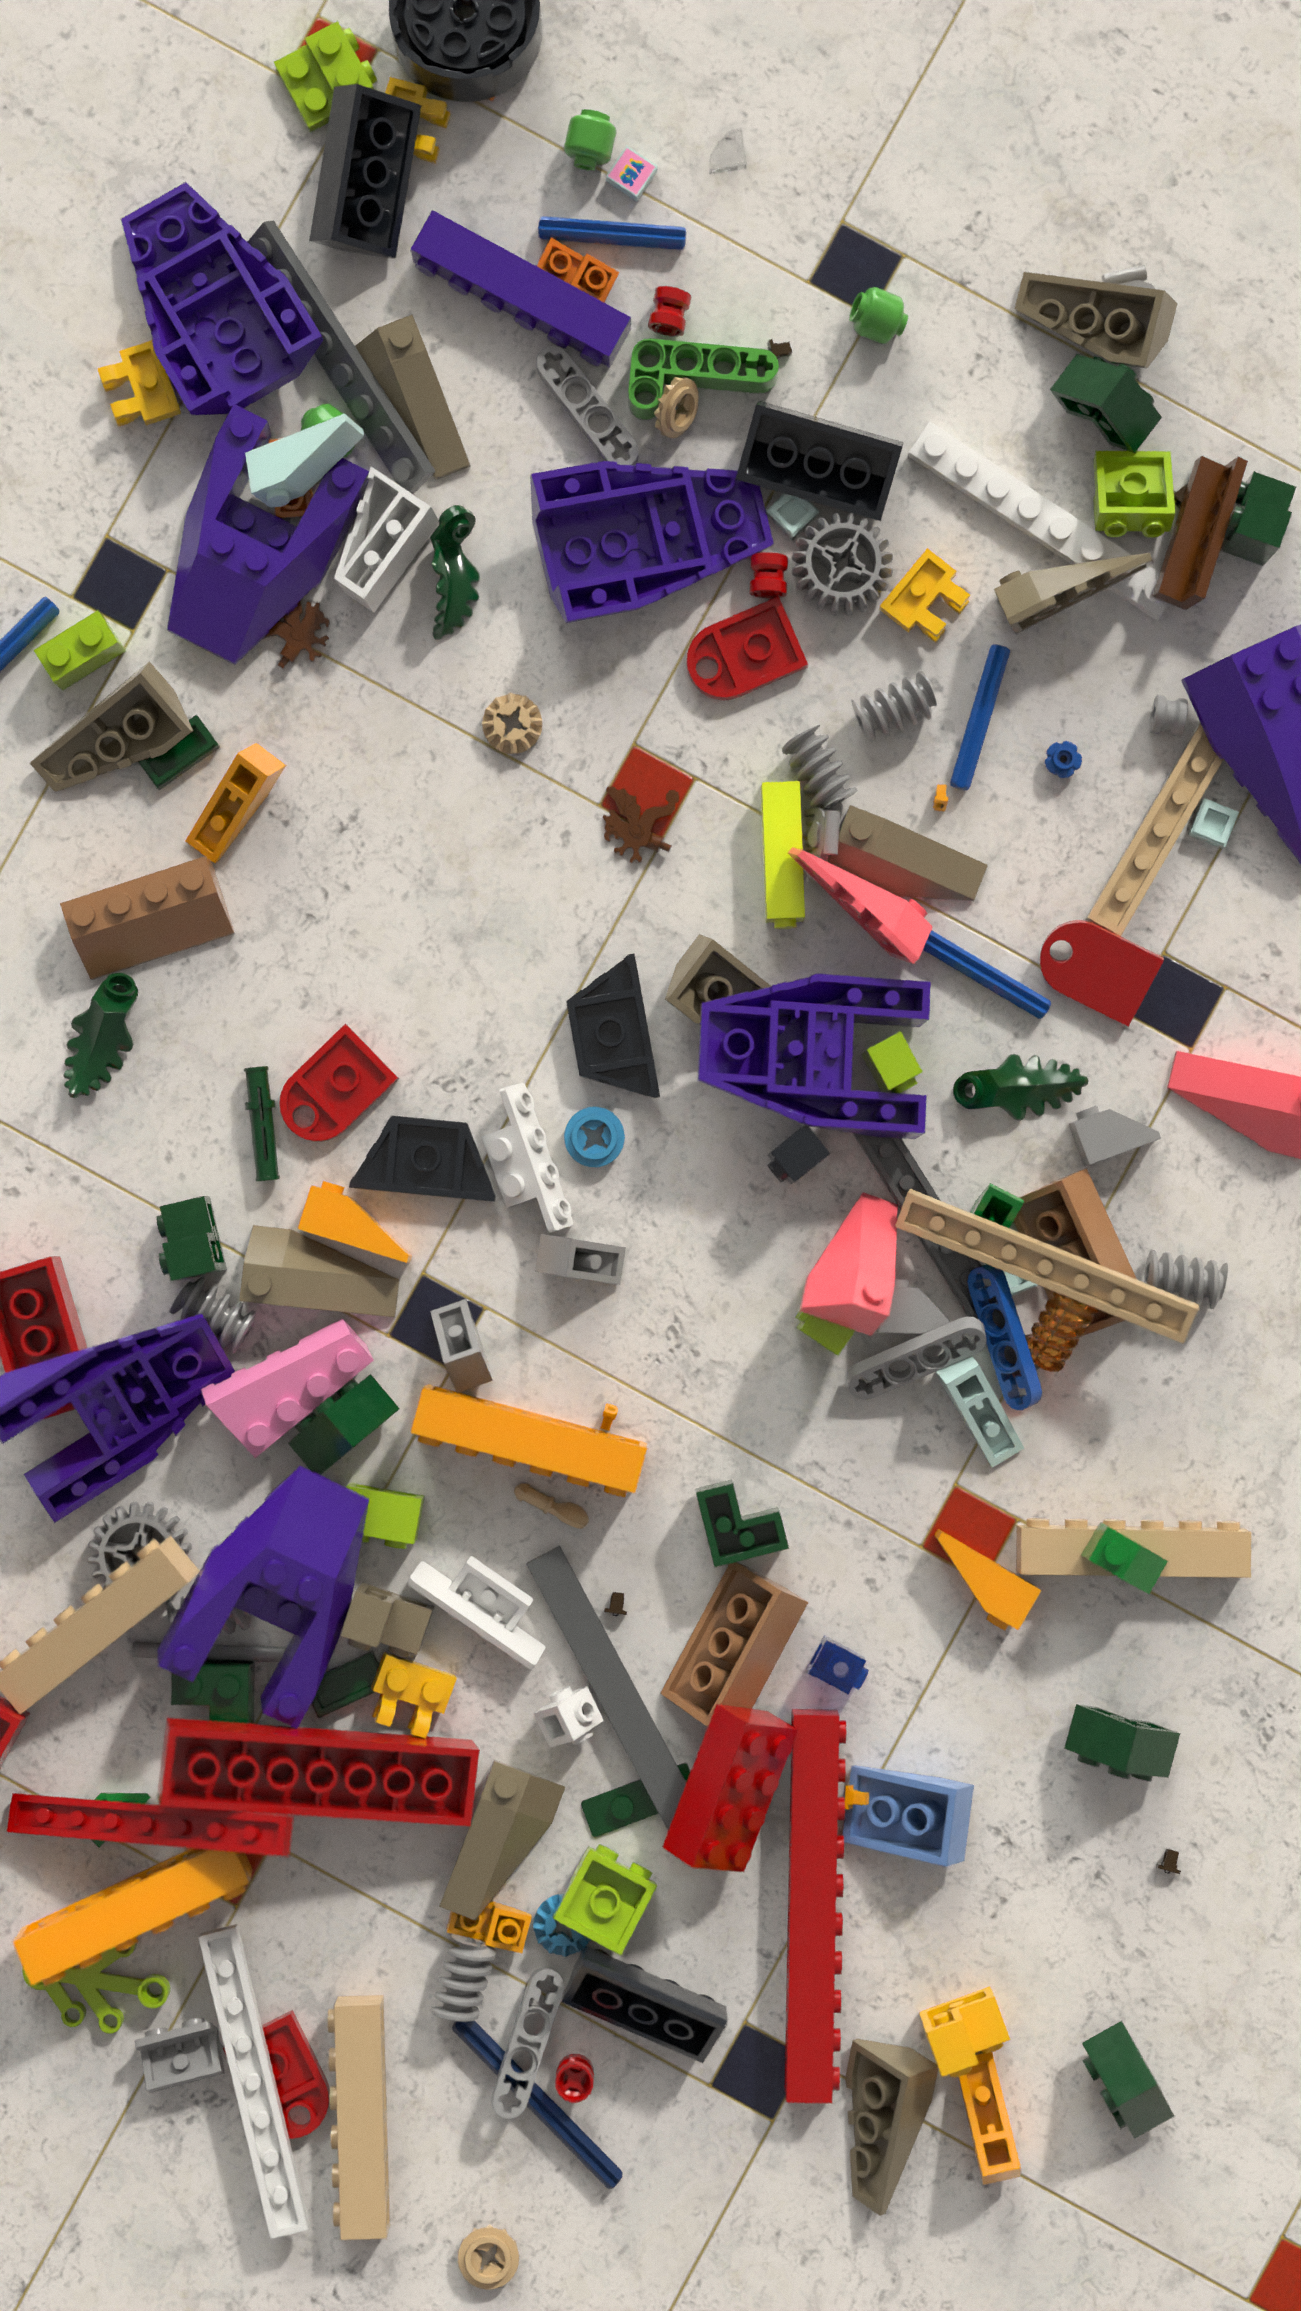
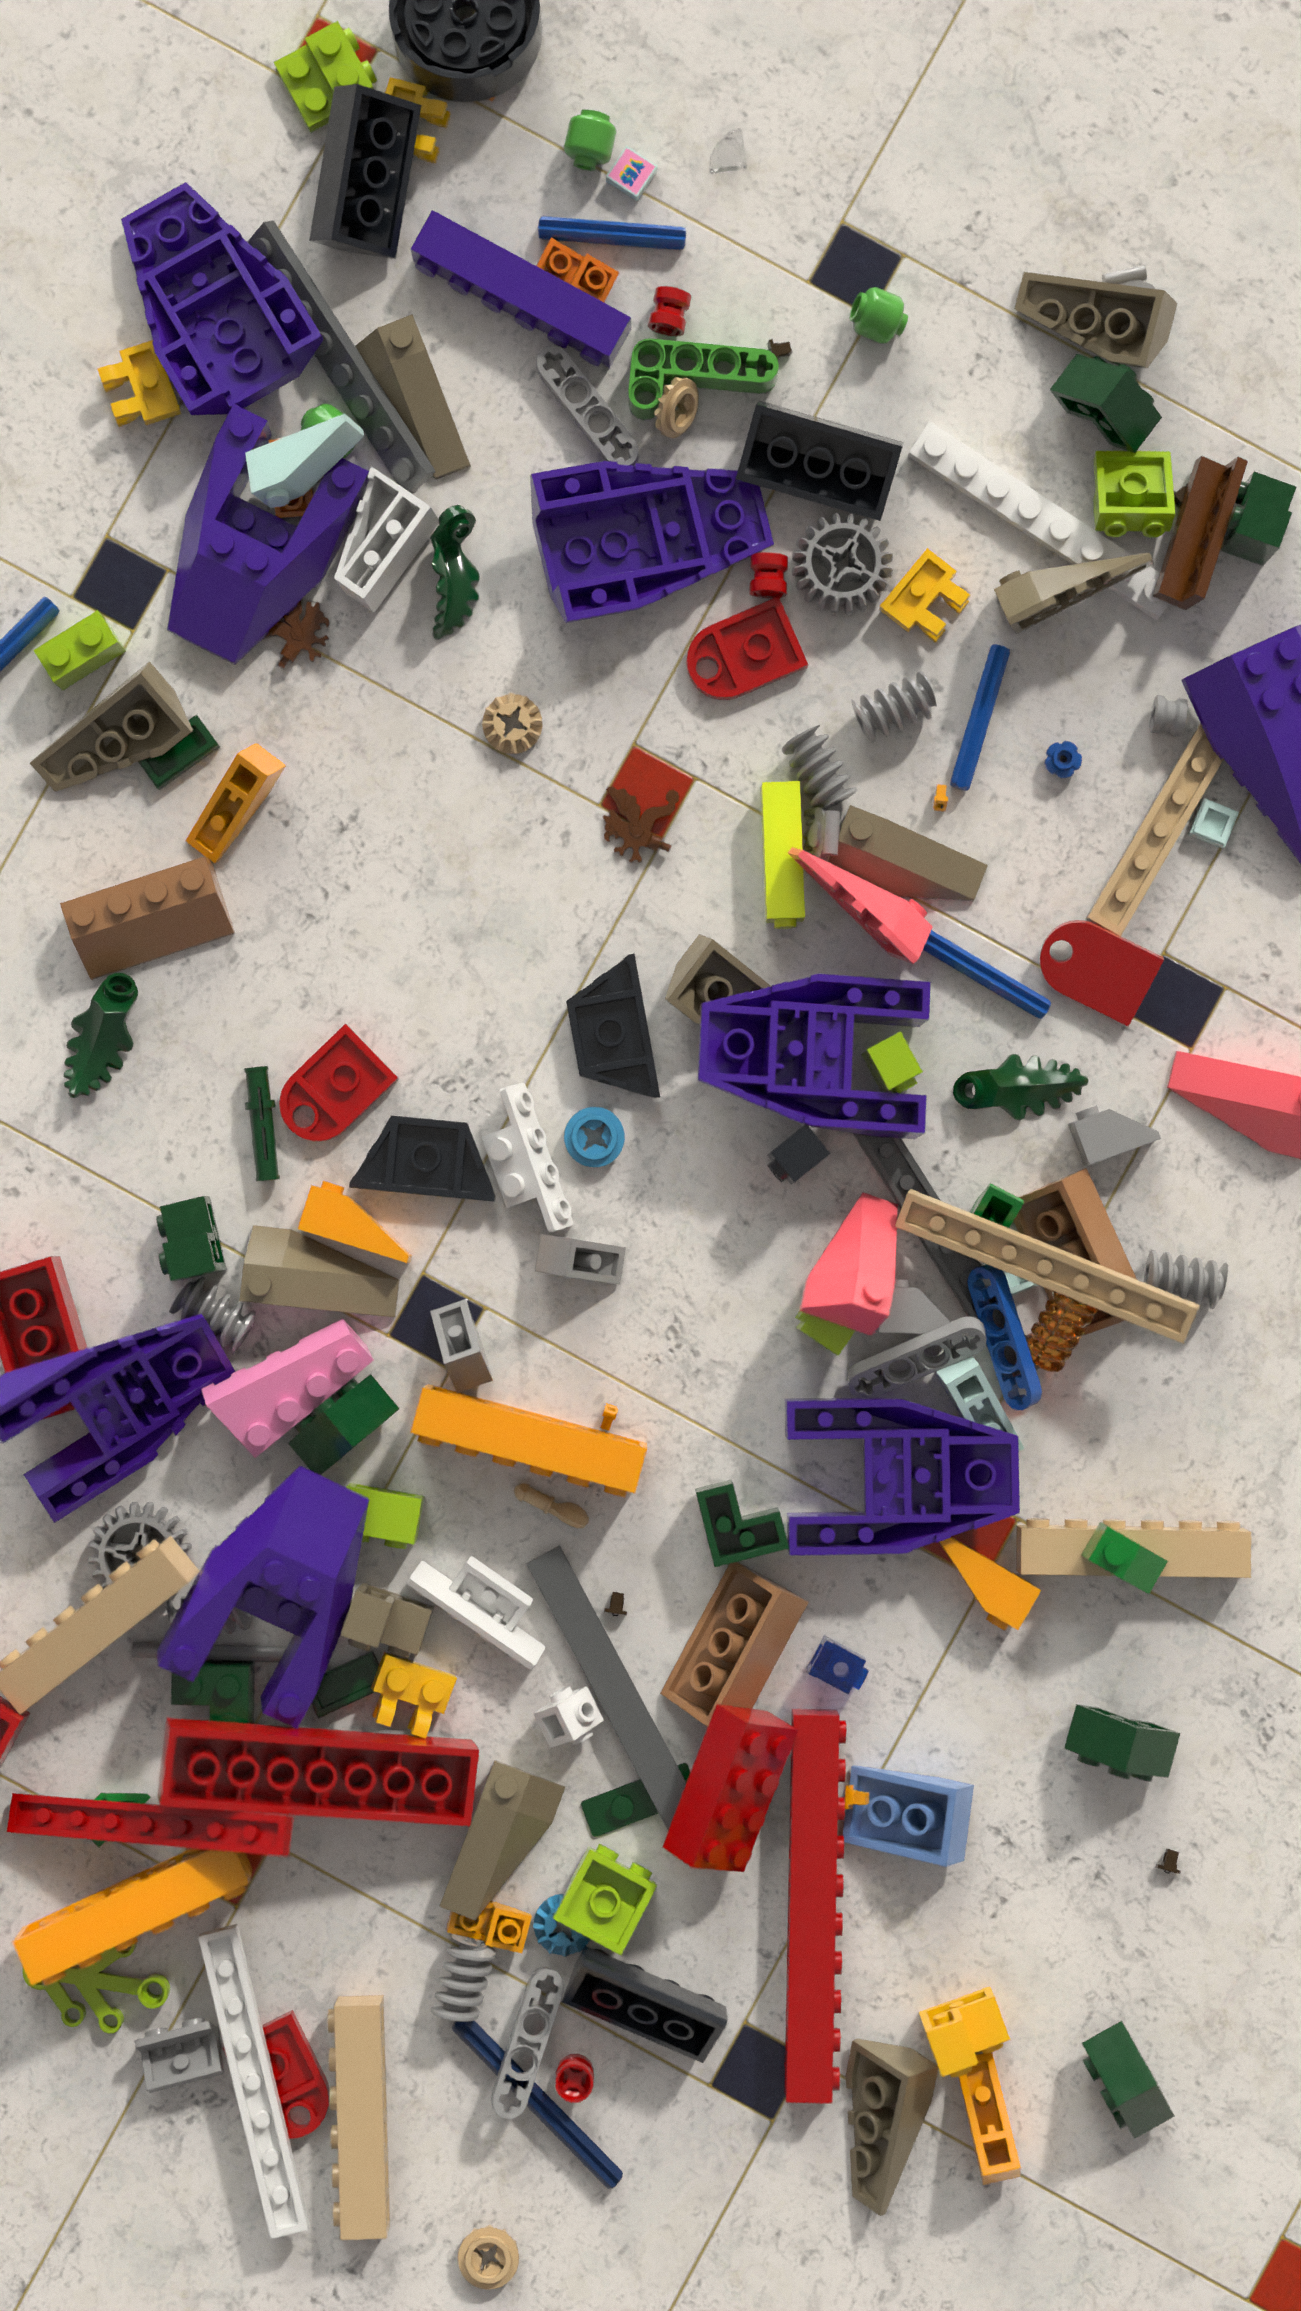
(792, 514): light aqua tile -> none
(922, 1476): none -> dark purple wedge

